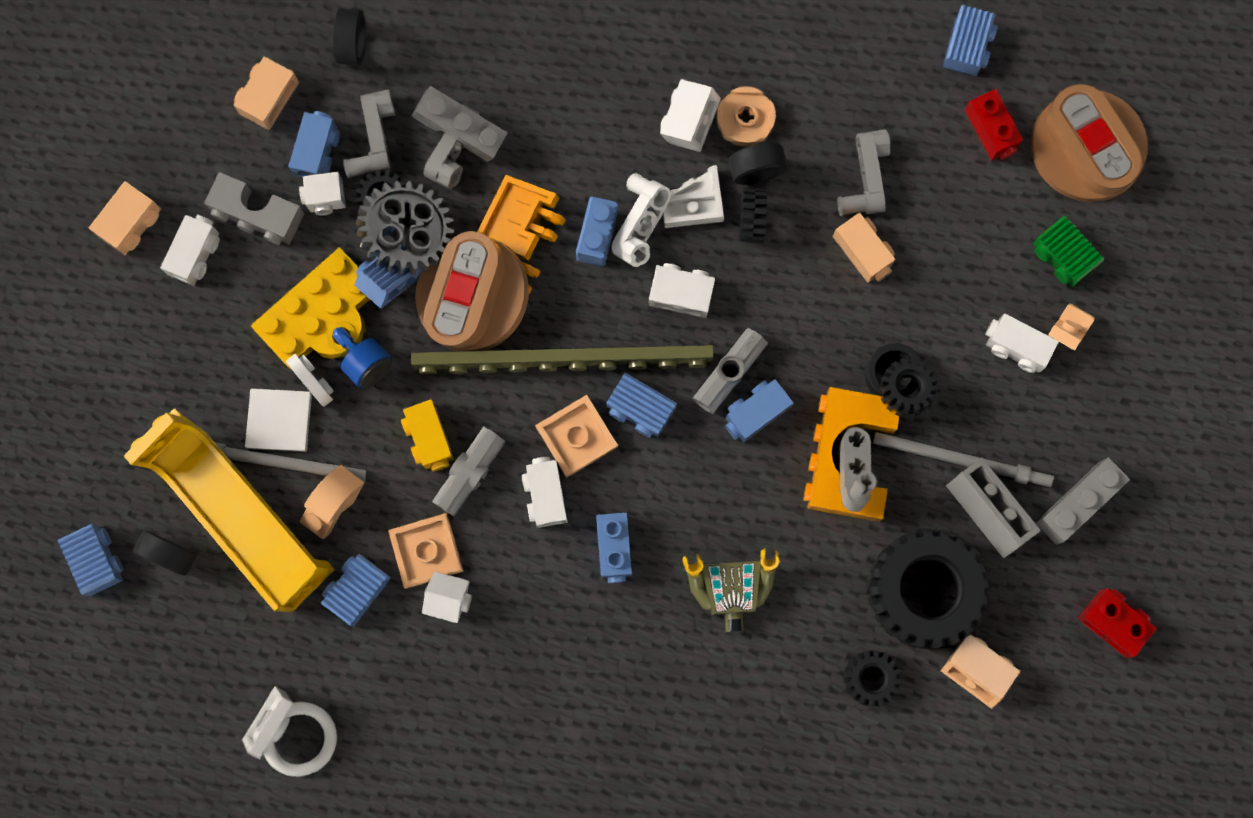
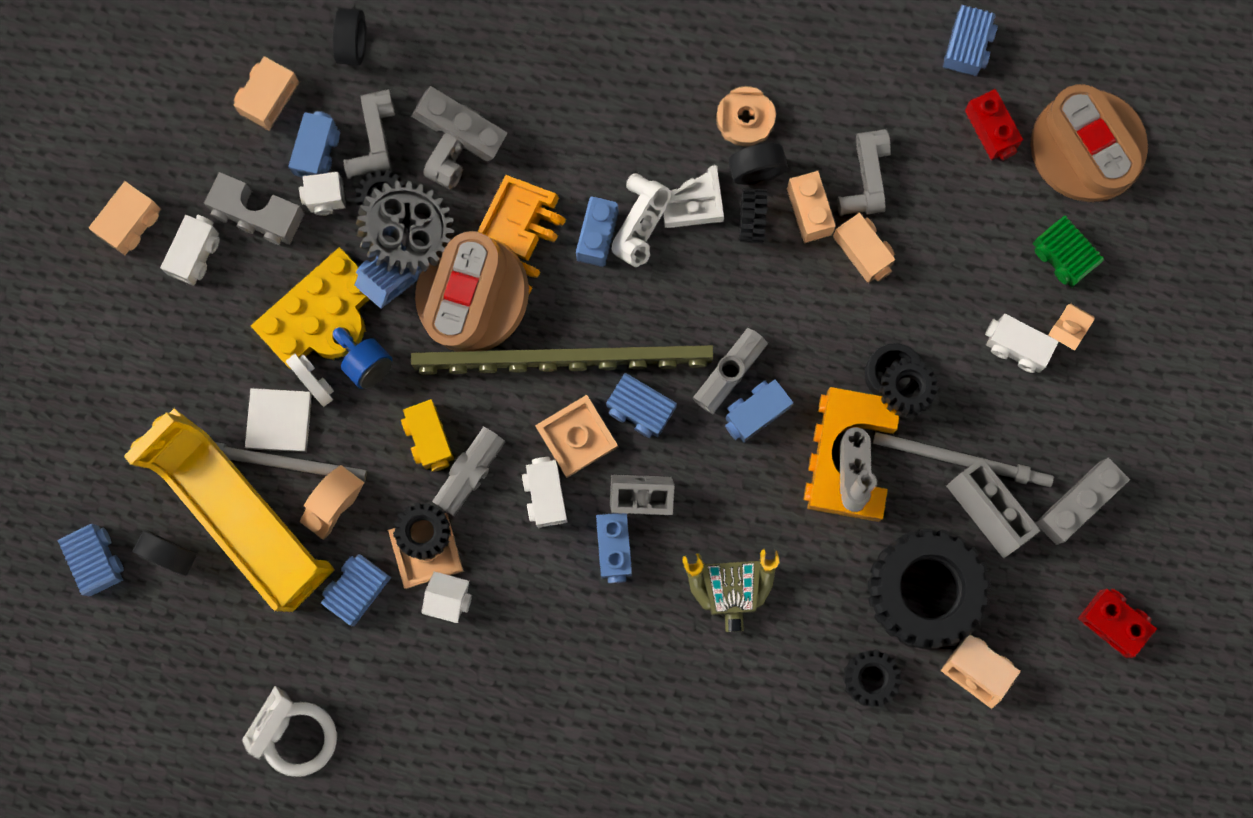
(403, 531): none -> black tyre
(641, 494): none -> light grey brick
(681, 290): white brick -> none
(690, 115): white brick -> none
(811, 206): none -> light nougat brick

